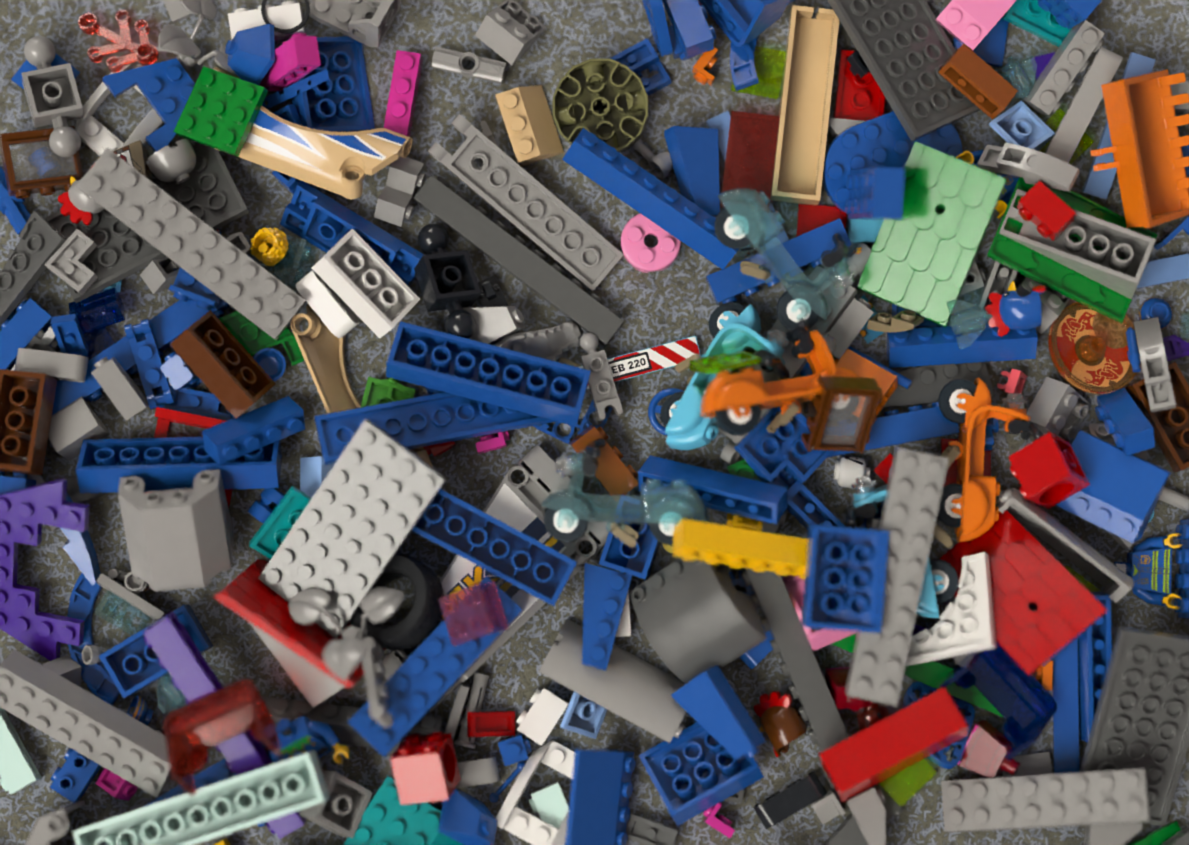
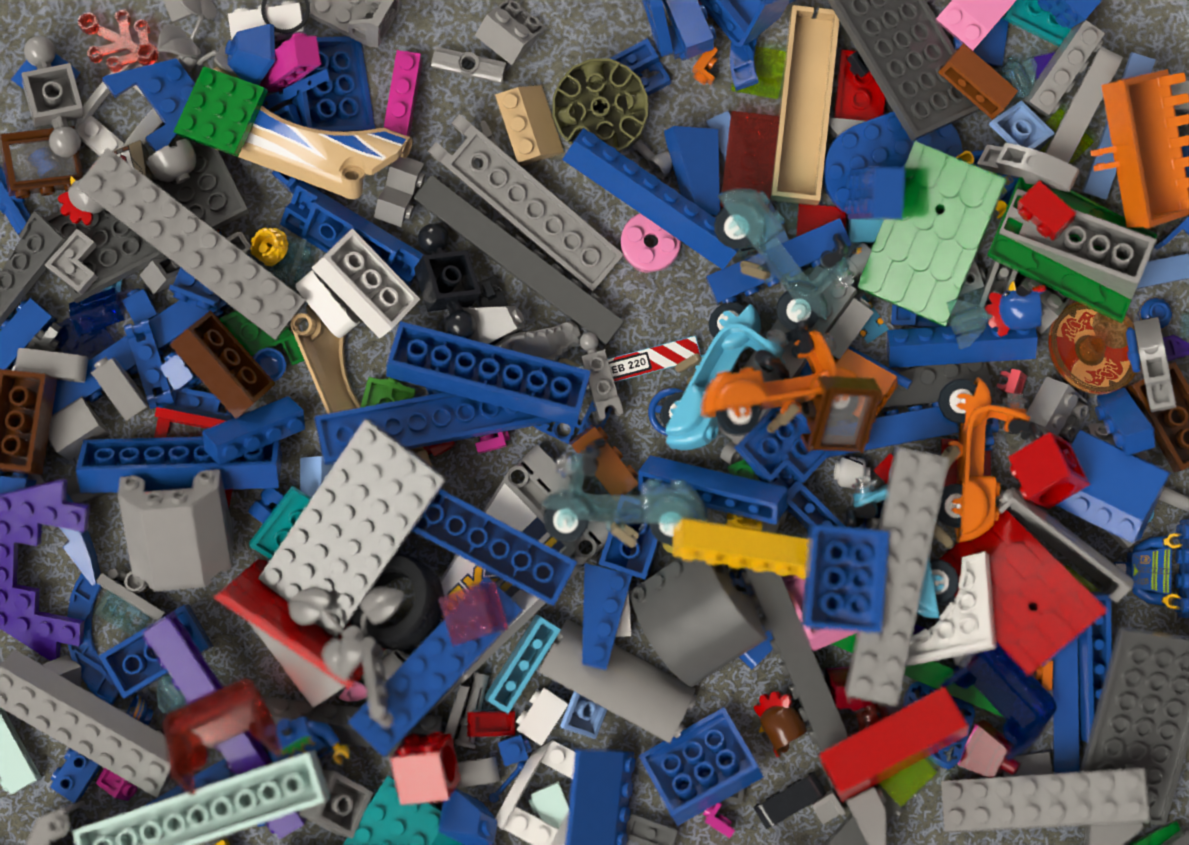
(69, 335): blue plate -> none
(91, 654): light grey hinge -> none
(140, 305): none -> blue brick
(354, 693): none -> bright pink tile
(522, 663): none -> medium azure brick
(720, 712): blue slope -> none
(723, 362): clear neon green slope -> none
(900, 322): dark tan slope -> none

